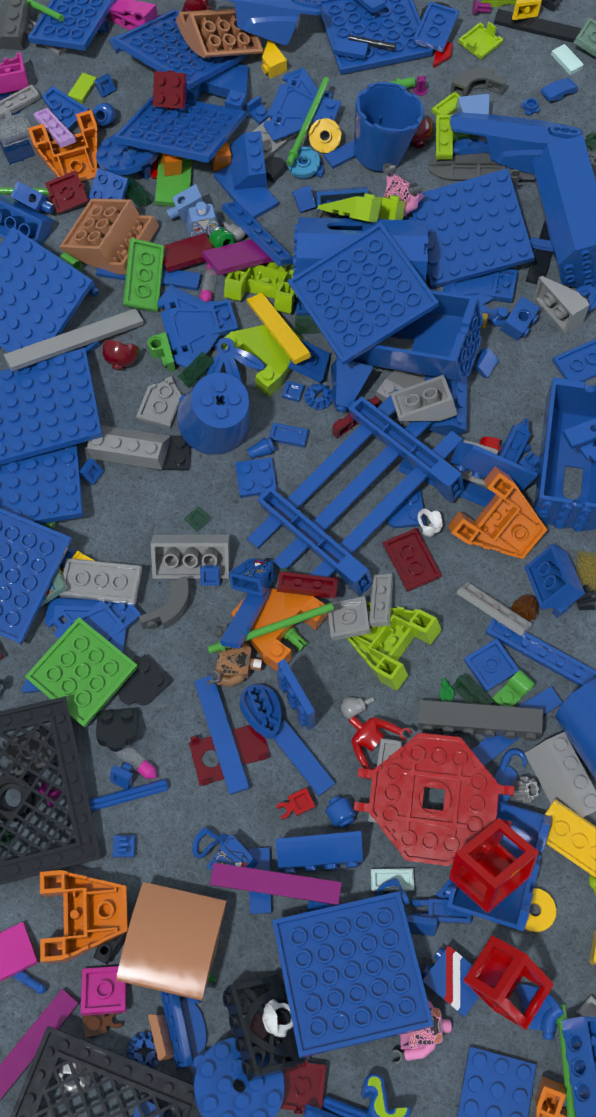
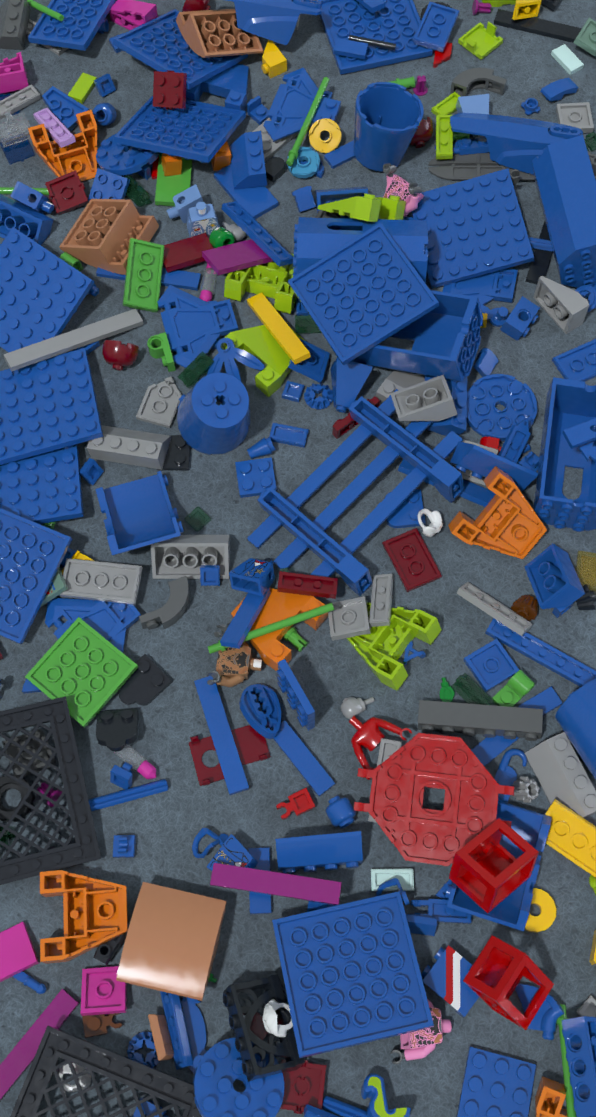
(138, 514): none -> blue panel
(421, 654): none -> blue piece
(503, 390): none -> blue plate
(576, 115): none -> light grey plate

